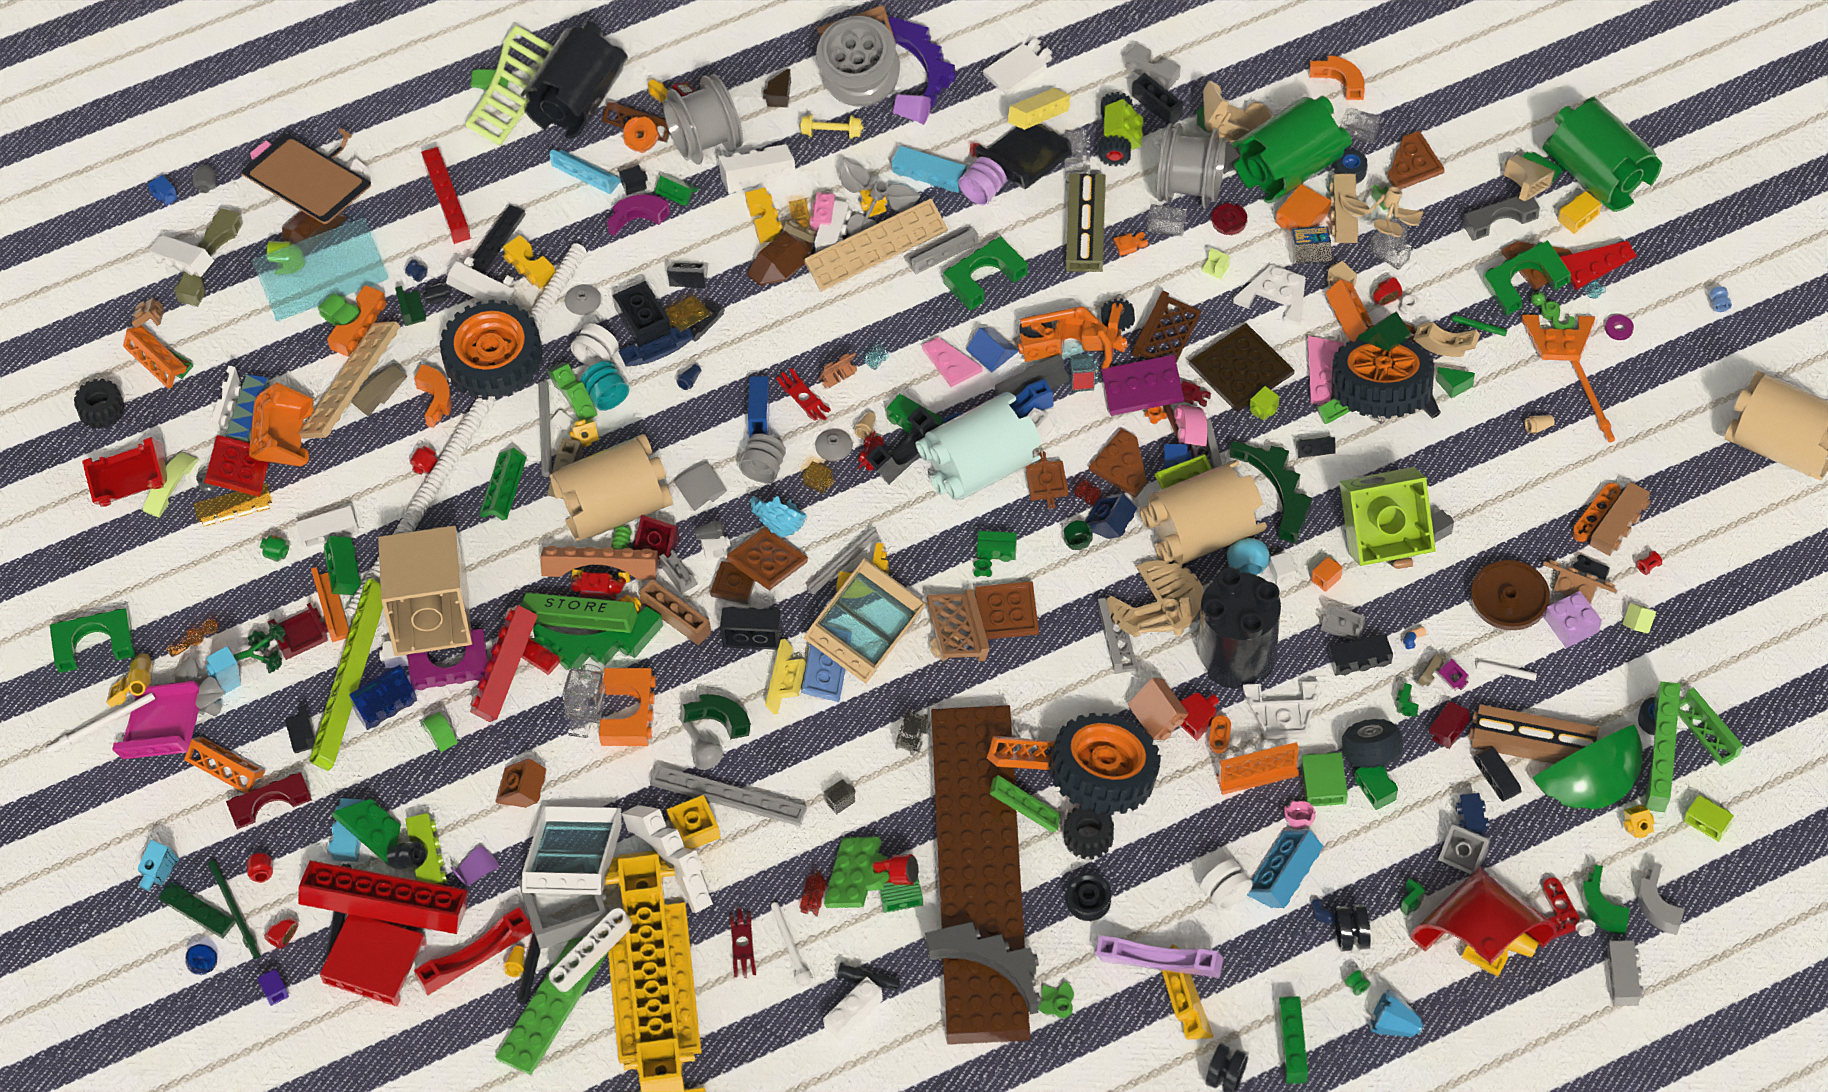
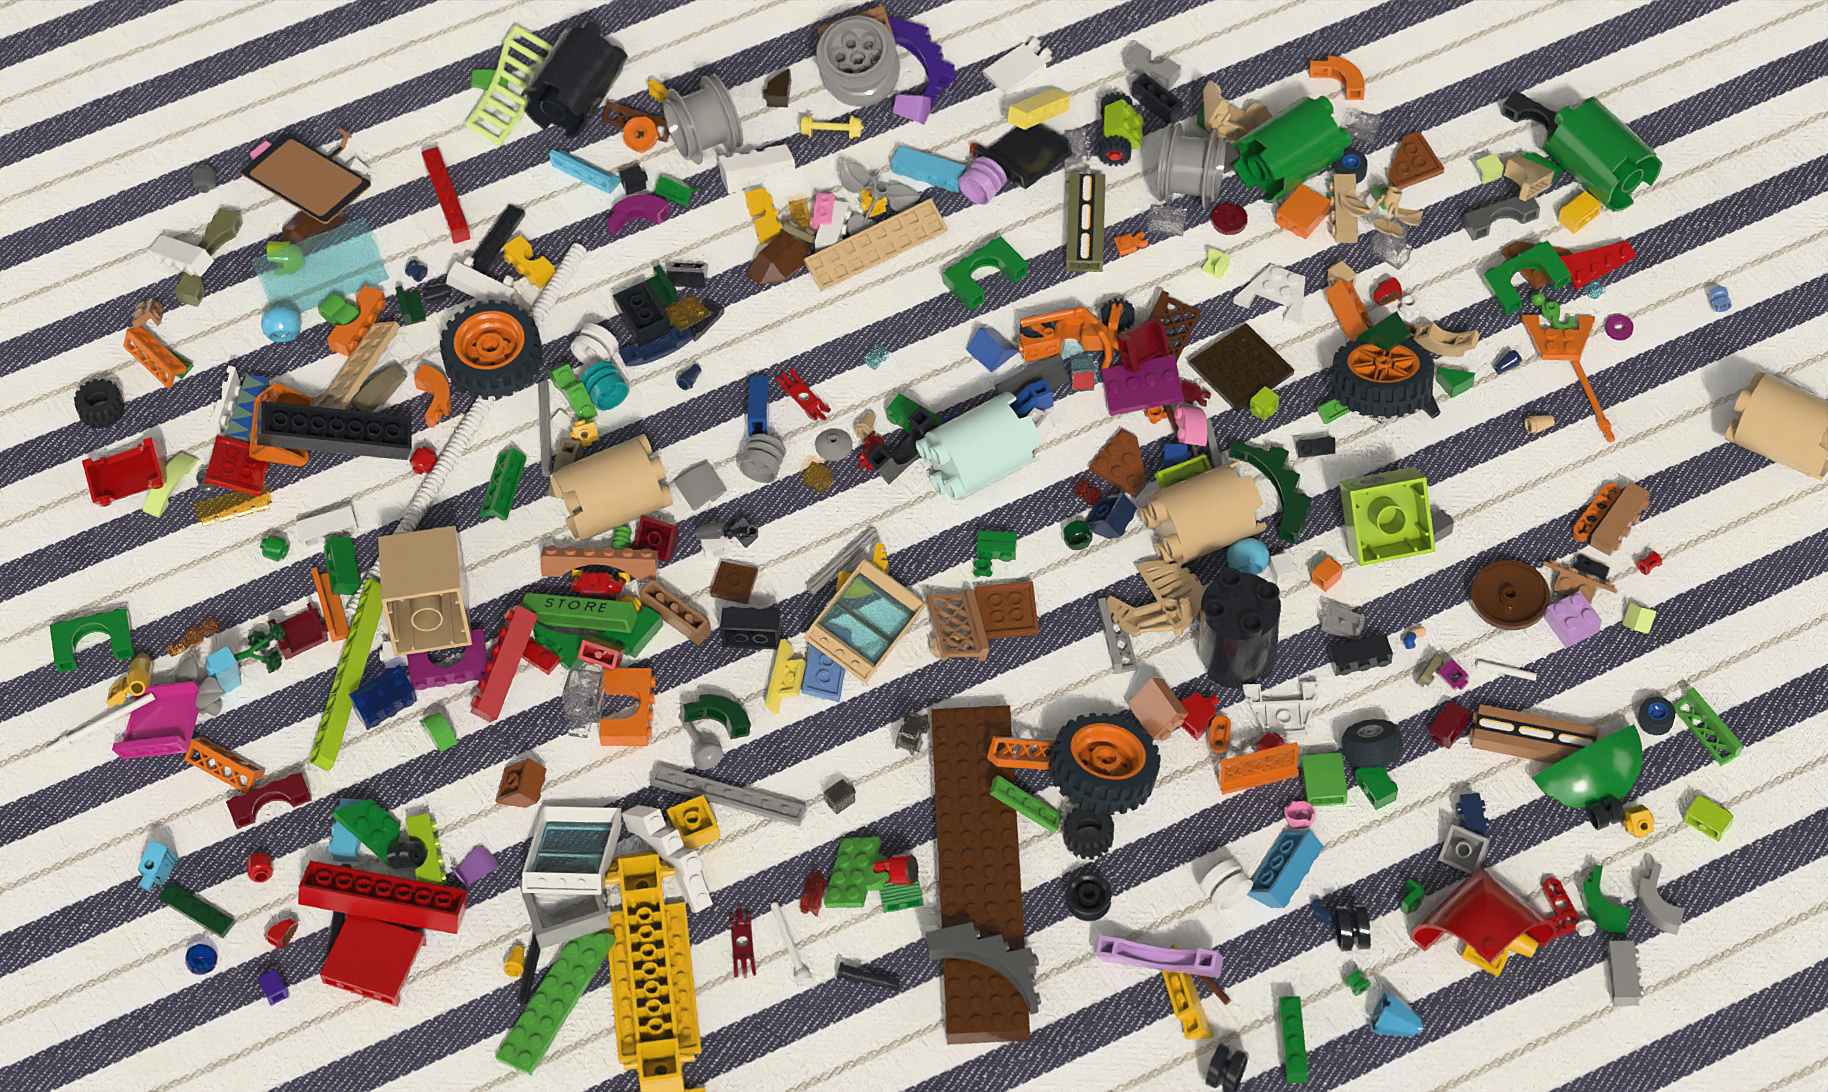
(162, 190): blue brick -> none
(248, 939): dark green bar -> none
(281, 321): none -> medium azure piece
(300, 731): black panel -> none
(334, 430): none -> black brick
(502, 935): red arch -> none
(582, 305): light grey dish -> none
(589, 959): white beam -> none
(601, 653): none -> red brick
(662, 287): none -> dark green panel
(677, 572): light grey hinge -> none
(683, 89): slope -> none
(743, 531): none -> black bracket
(767, 558): dark orange plate -> none
(778, 517): medium azure hair -> none
(843, 368): nougat hinge -> none
(853, 1009): white brick -> none
(942, 250): light grey fence -> none
(950, 362): bright pink wing -> none
(1046, 480): dark orange plate -> none
(1054, 999): bright green plate -> none
(1142, 344): none -> dark red panel
(1216, 989): none -> copper bar
(1268, 741): none -> red head
(1311, 245): clear smoke slope -> none
(1321, 358): bright pink wing -> none
(1401, 563): medium nougat arm -> none
(1405, 707): green bracket -> none
(1479, 325): green bar -> none
(1490, 167): none -> yellowish green panel
(1497, 774): black beam -> none
(1507, 362): none -> dark blue cone
(1520, 108): none -> black arch
(1606, 813): none -> black wheel
(1661, 773): bright green arch -> none

